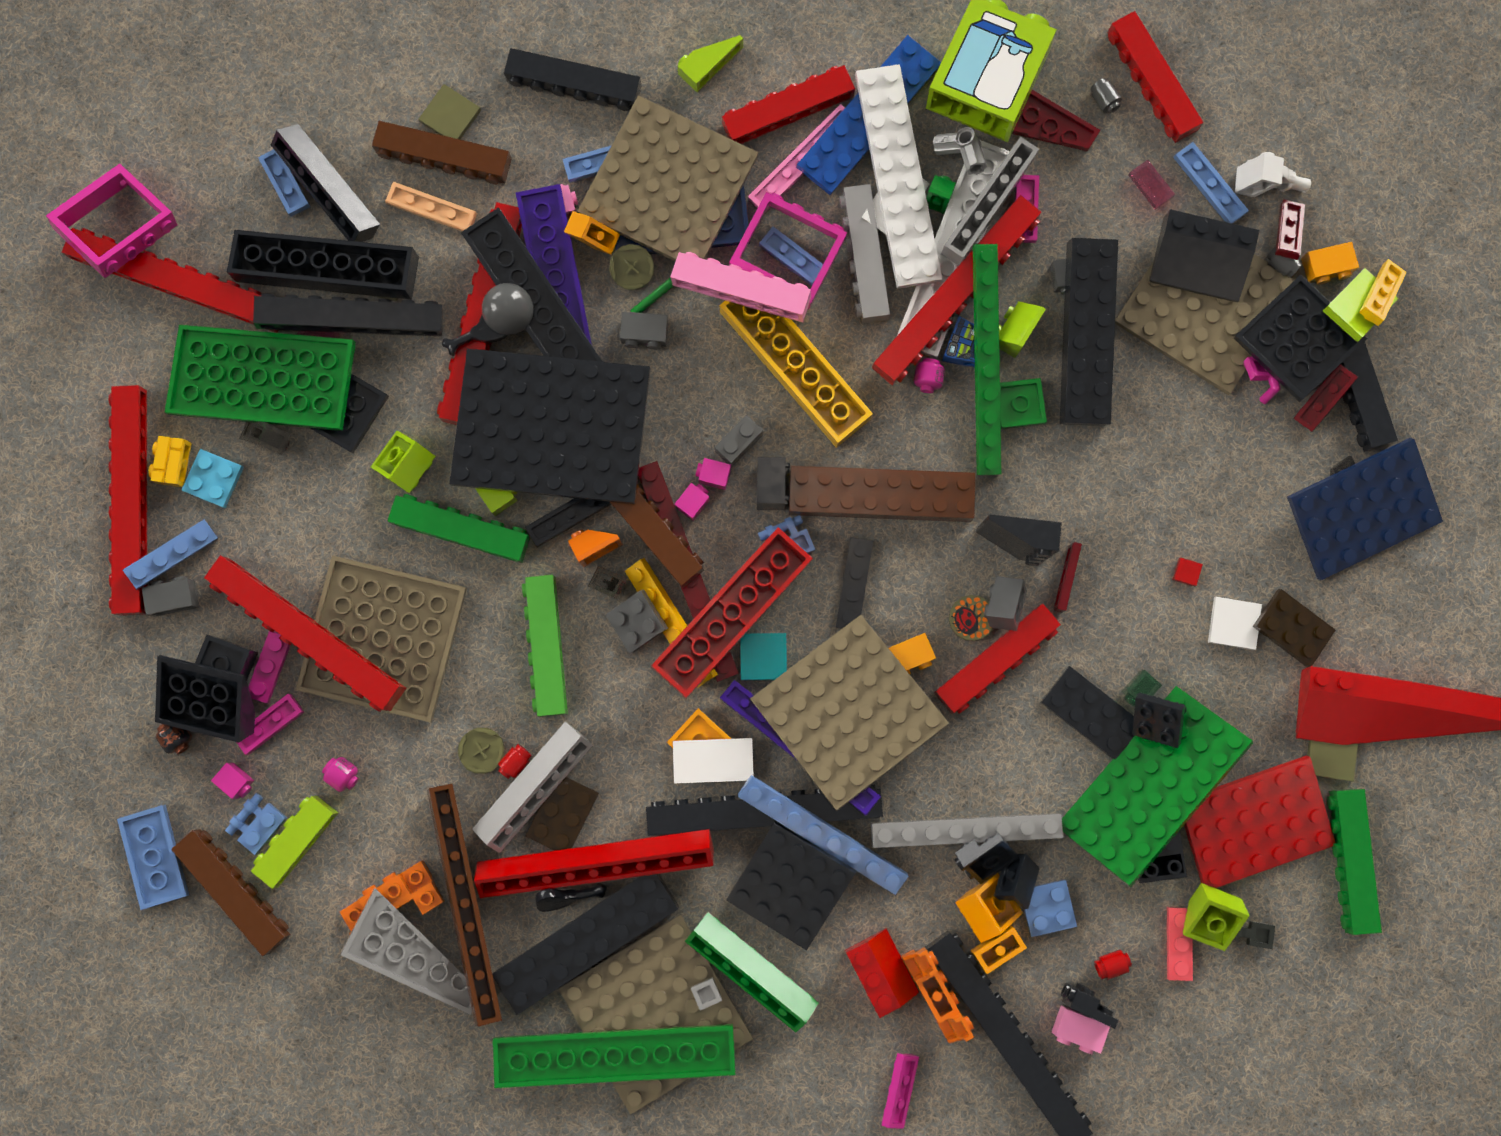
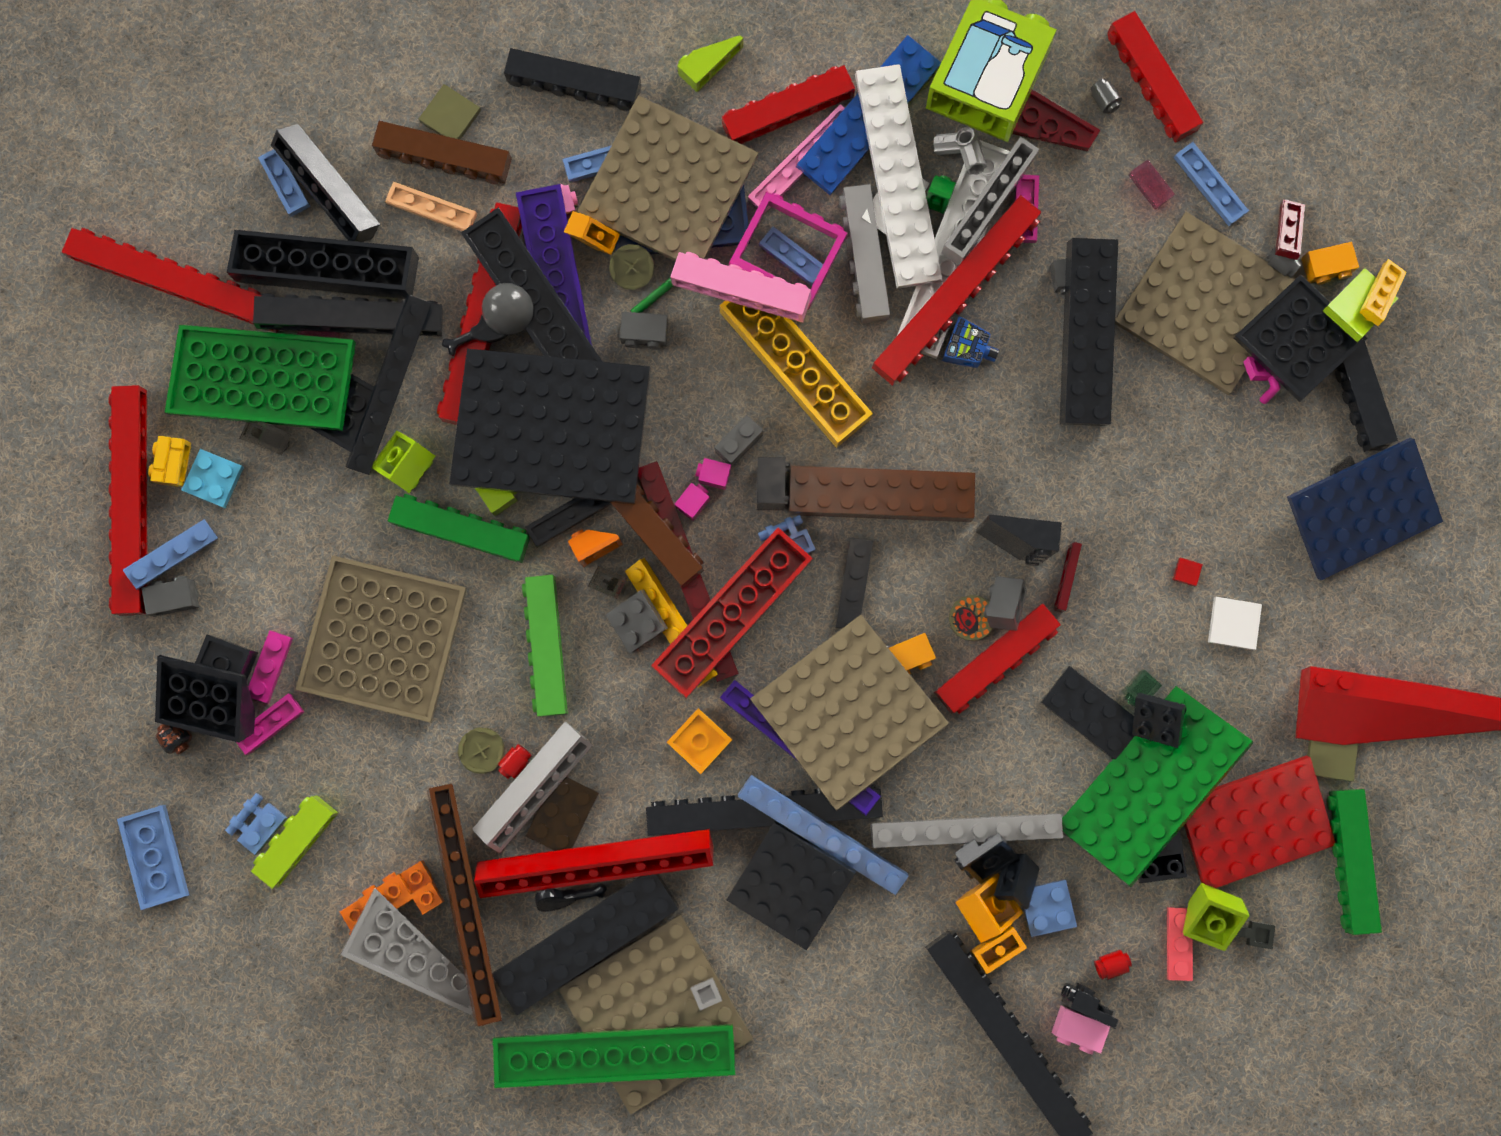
(95, 195): dark pink window -> none
(231, 891): reddish brown brick -> none
(233, 781): dark pink brick -> none
(305, 633): red brick -> none
(340, 774): dark pink head -> none
(388, 384): none -> black plate
(712, 760): white sticker -> none
(752, 972): brick -> none
(763, 656): teal tile -> none
(882, 972): red slope -> none
(900, 1091): dark pink plate -> none
(929, 375): dark pink head -> none
(940, 1001): orange bracket -> none
(987, 359): green plate -> none
(1018, 327): lime slope -> none
(1022, 404): green plate -> none
(1203, 255): black slope -> none
(1265, 174): white brick -> none
(1294, 628): dark brown plate -> none
(1325, 398): dark red plate -> none

